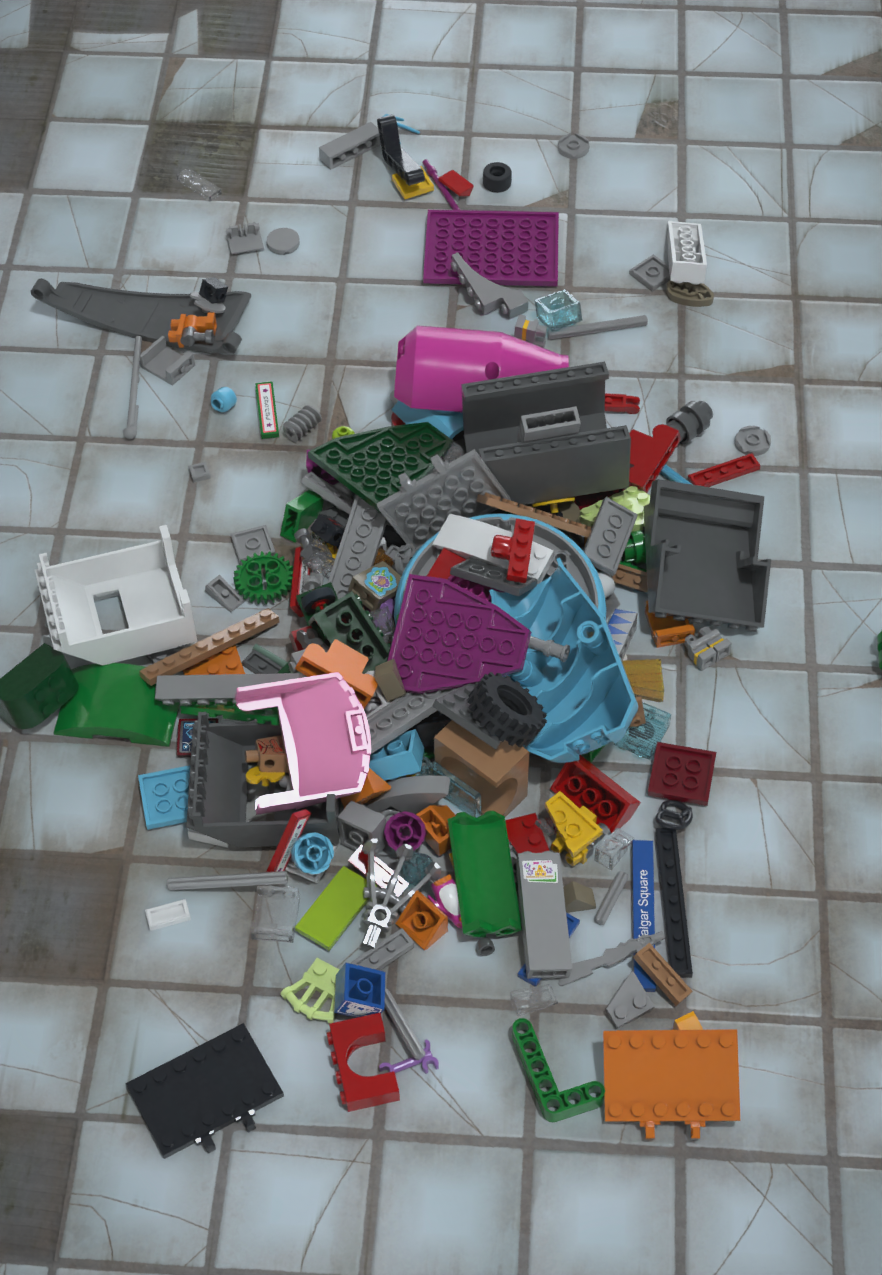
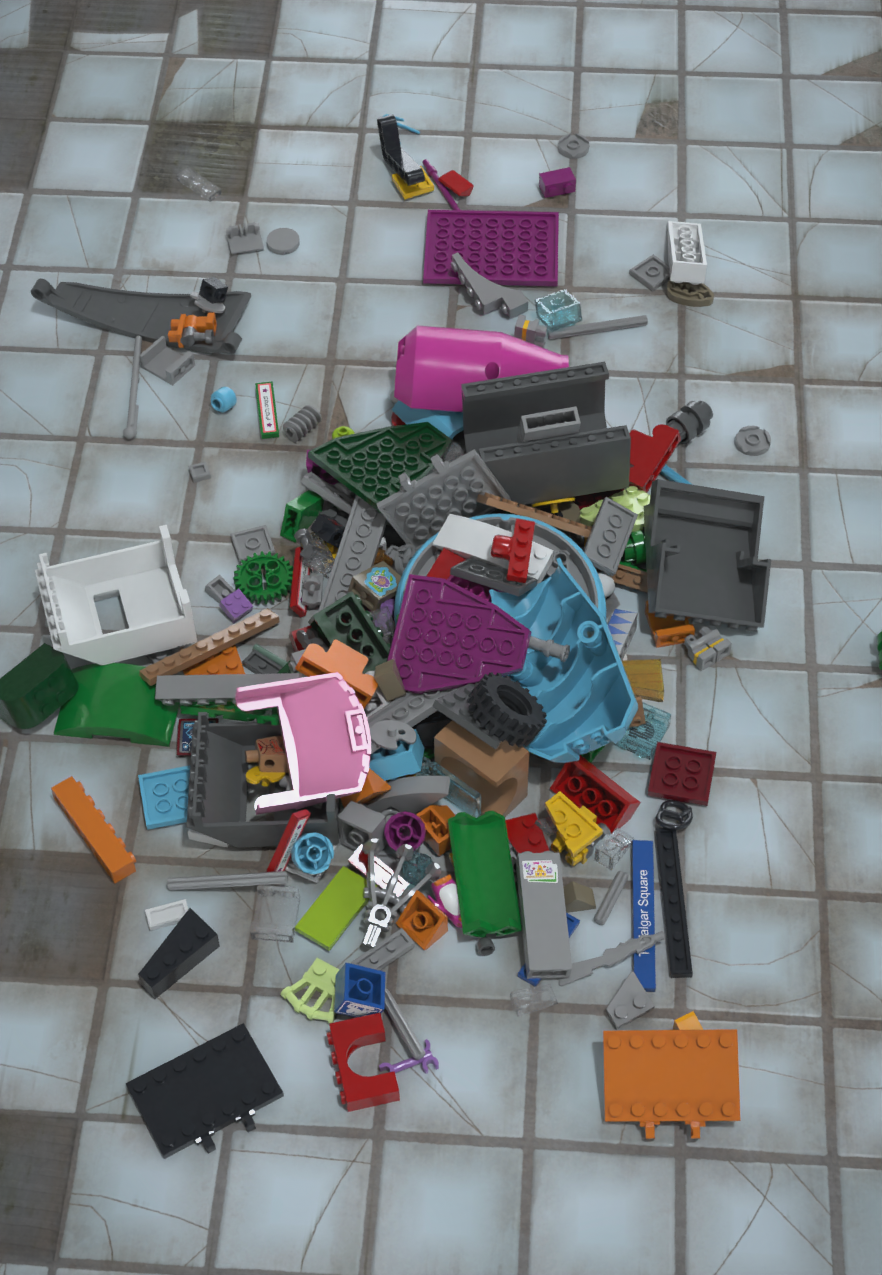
(93, 829): none -> orange brick
(178, 954): none -> black wedge
(236, 605): none -> medium lavender piece
(316, 600): plate -> none
(349, 145): light grey brick -> none
(386, 734): none -> light grey piece
(497, 177): black tyre -> none
(545, 1079): green beam -> none
(557, 182): none -> magenta brick
(622, 403): red hinge -> none
(662, 974): medium nougat plate -> none
(725, 471): red tile -> none

